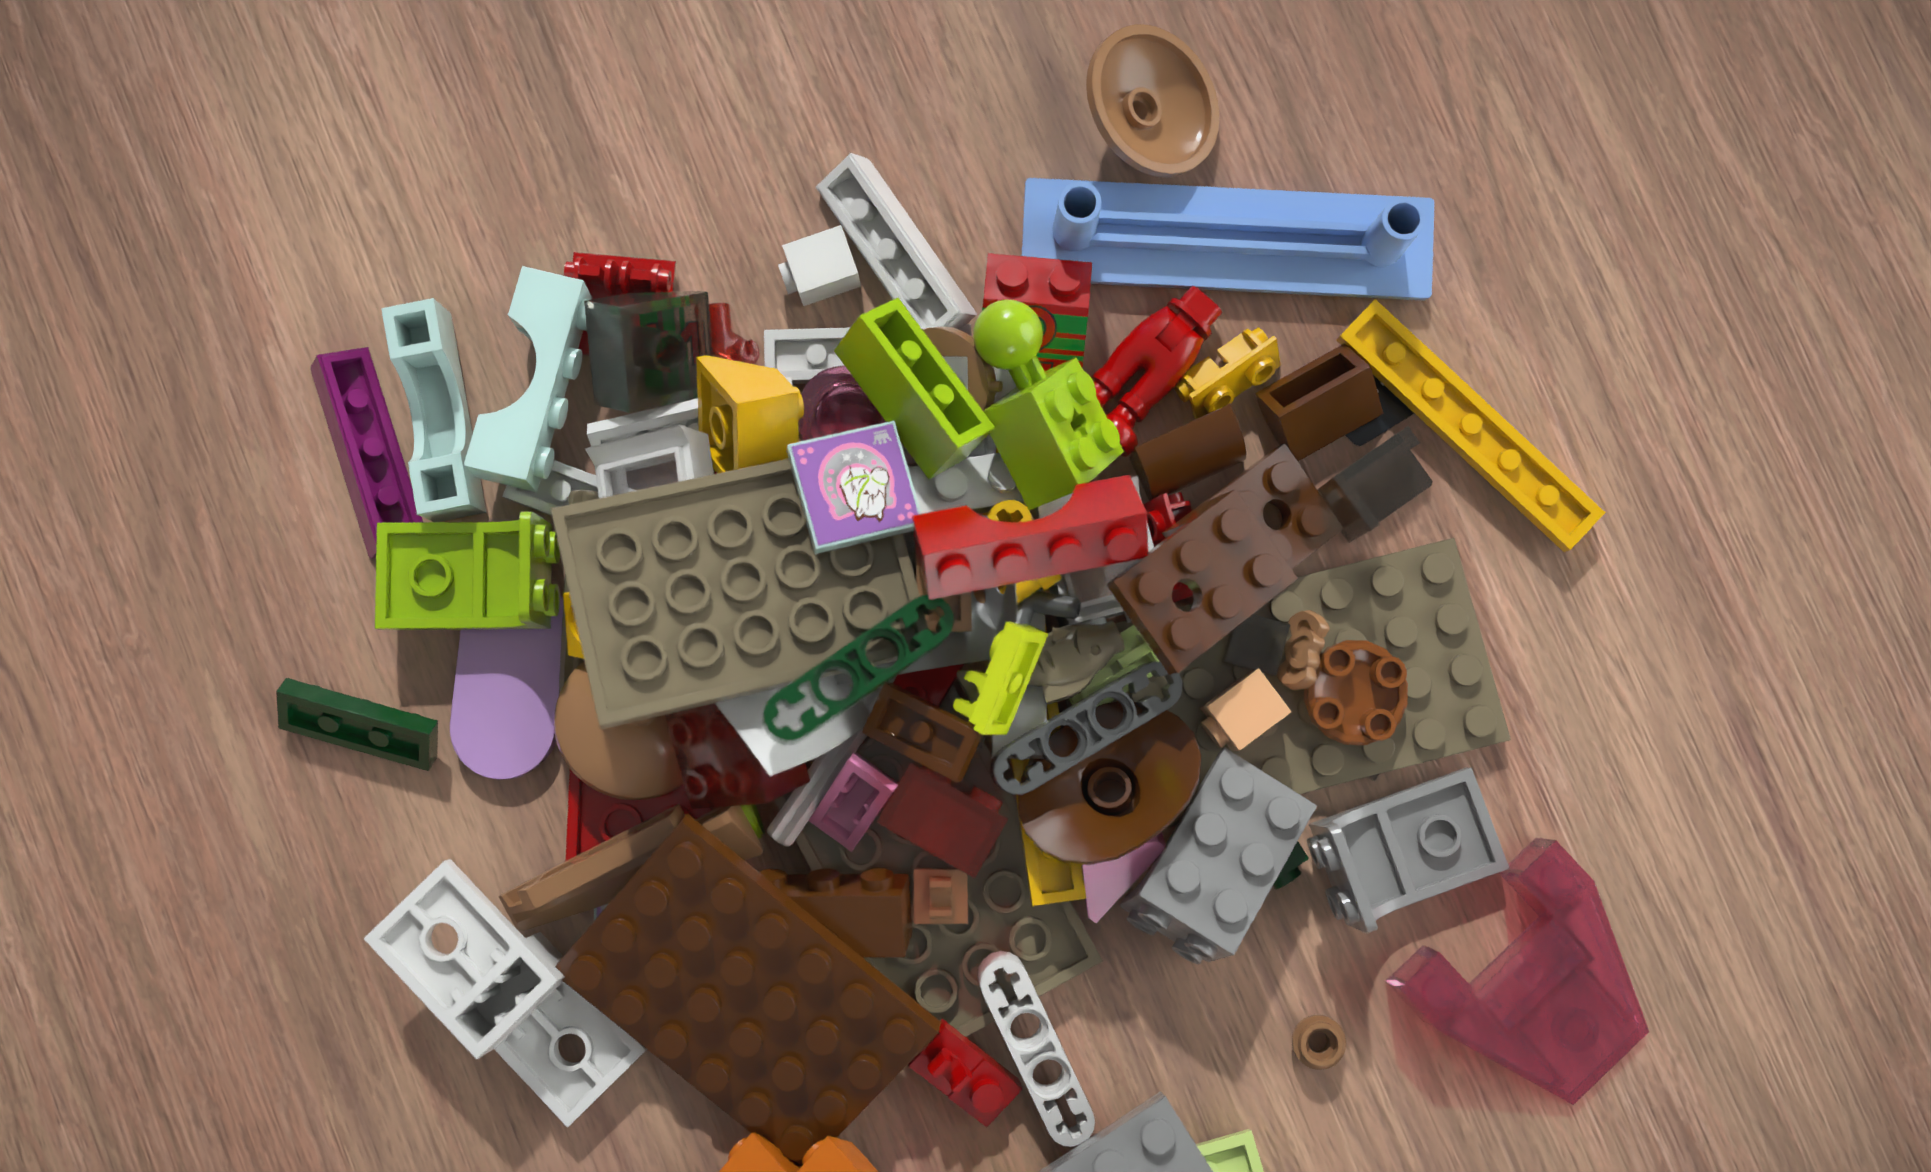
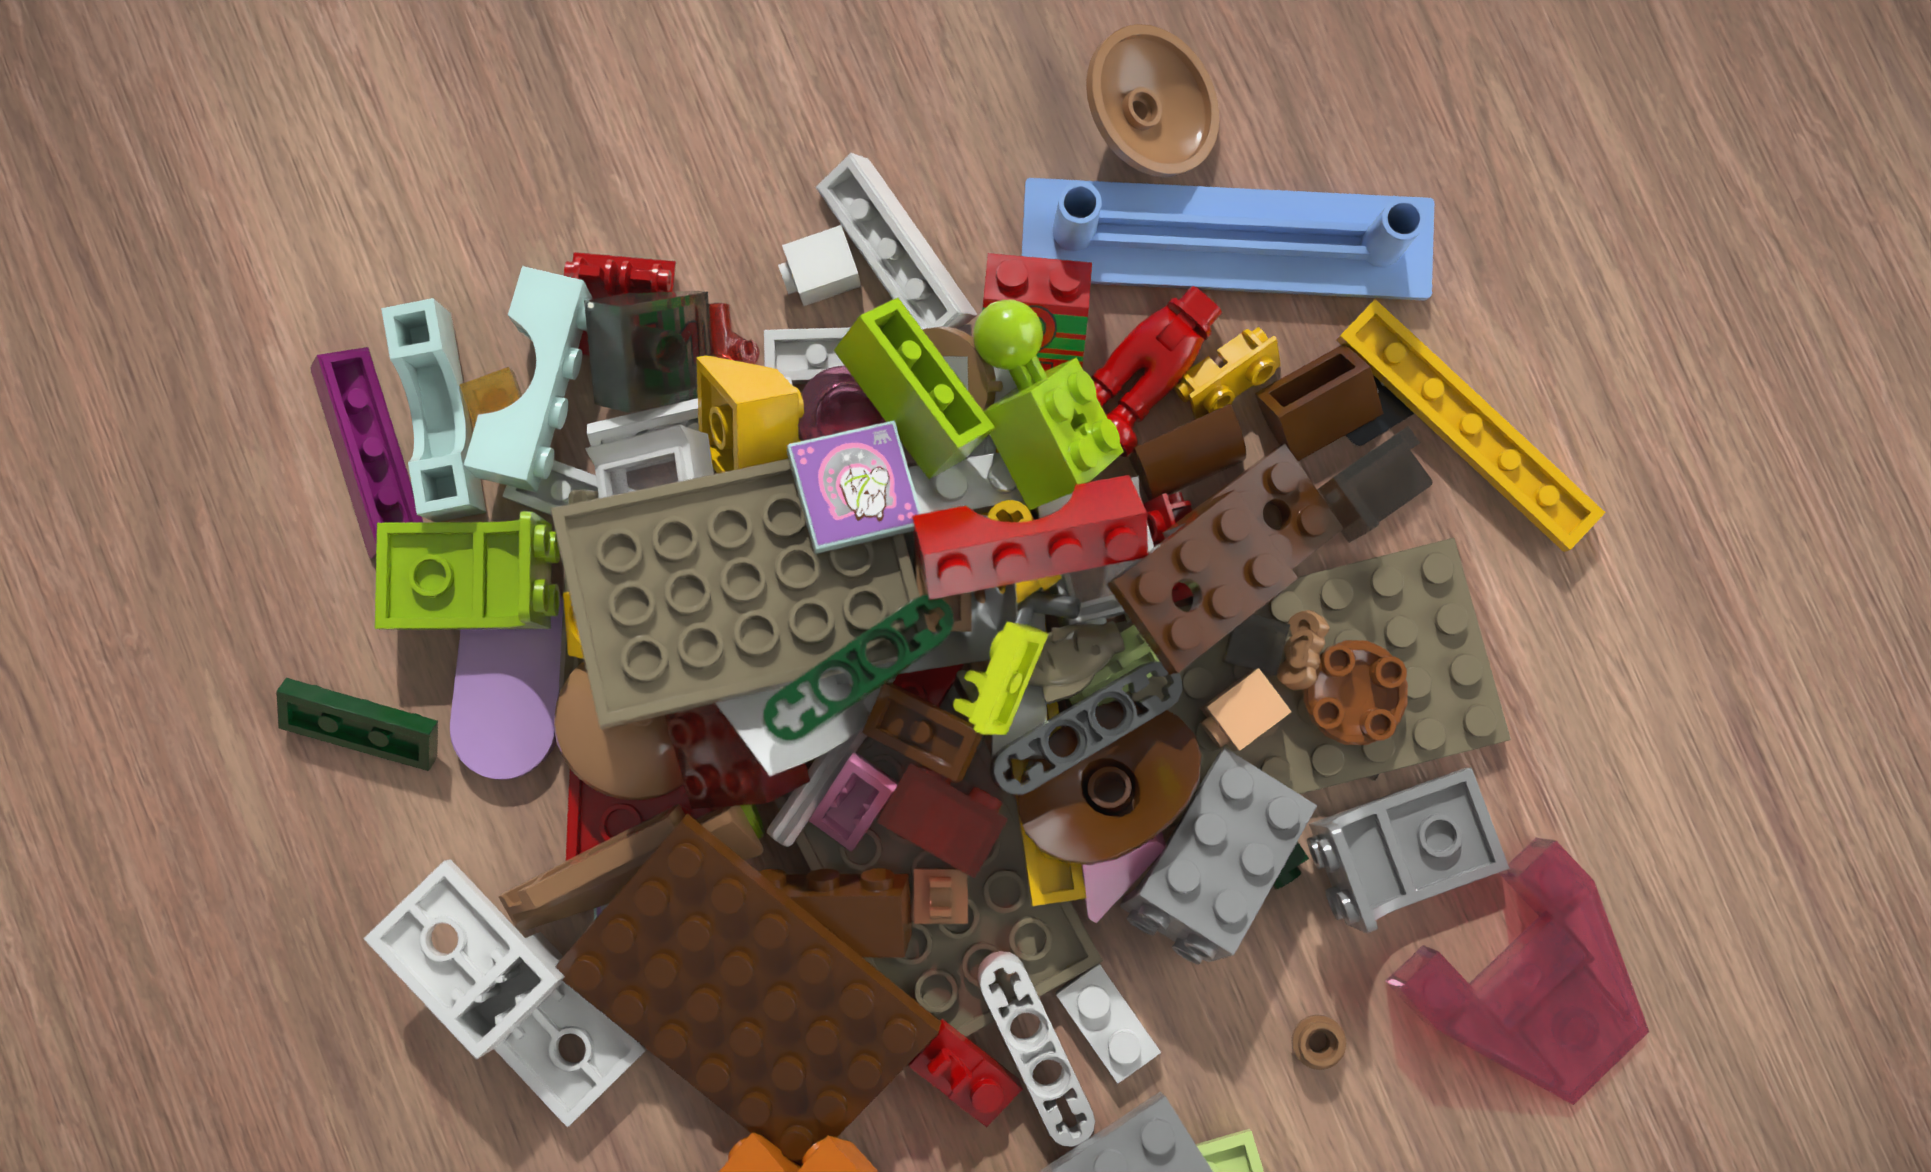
(491, 392): none -> clear yellow plate
(1107, 1022): none -> white plate

